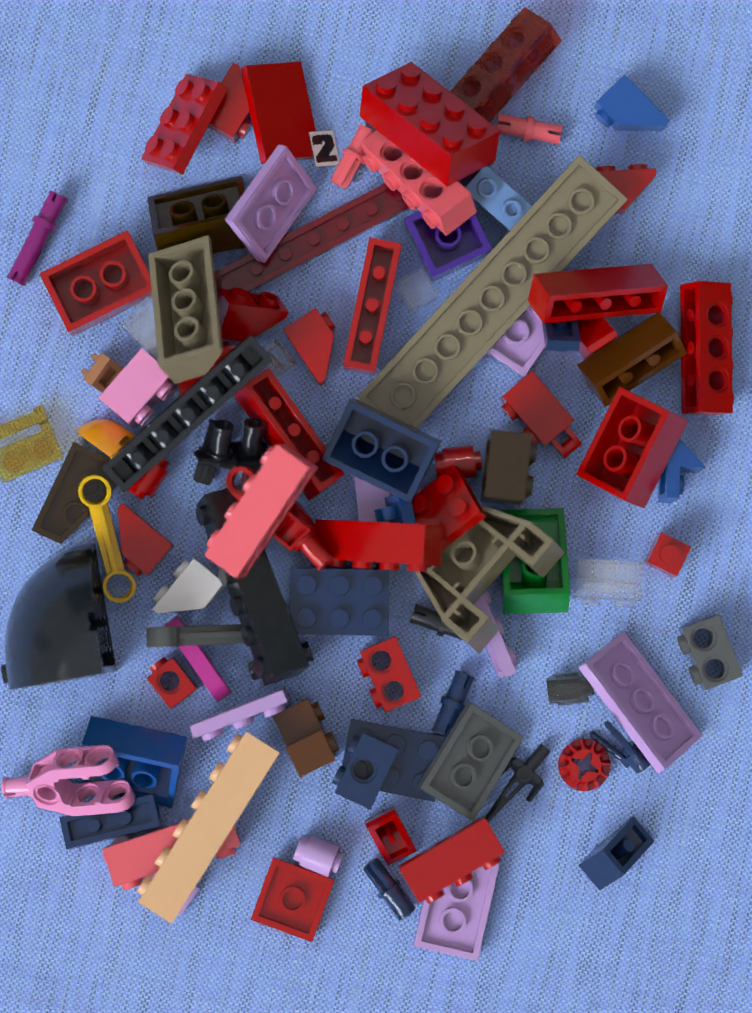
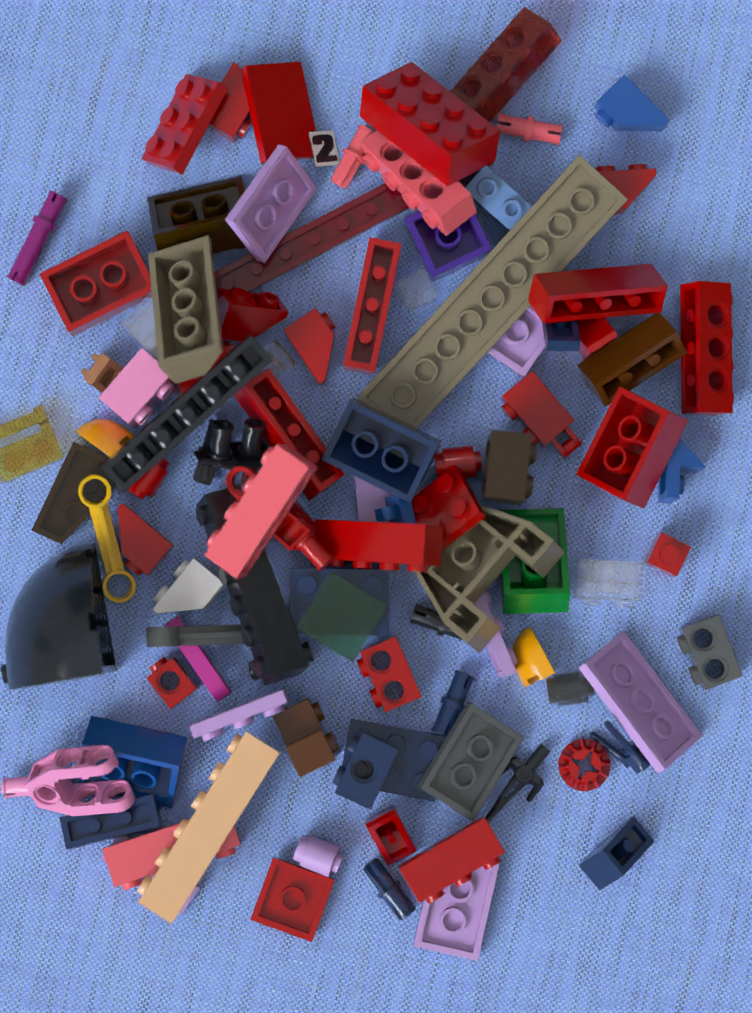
(342, 616): none -> clear green tile
(531, 659): none -> light orange brick

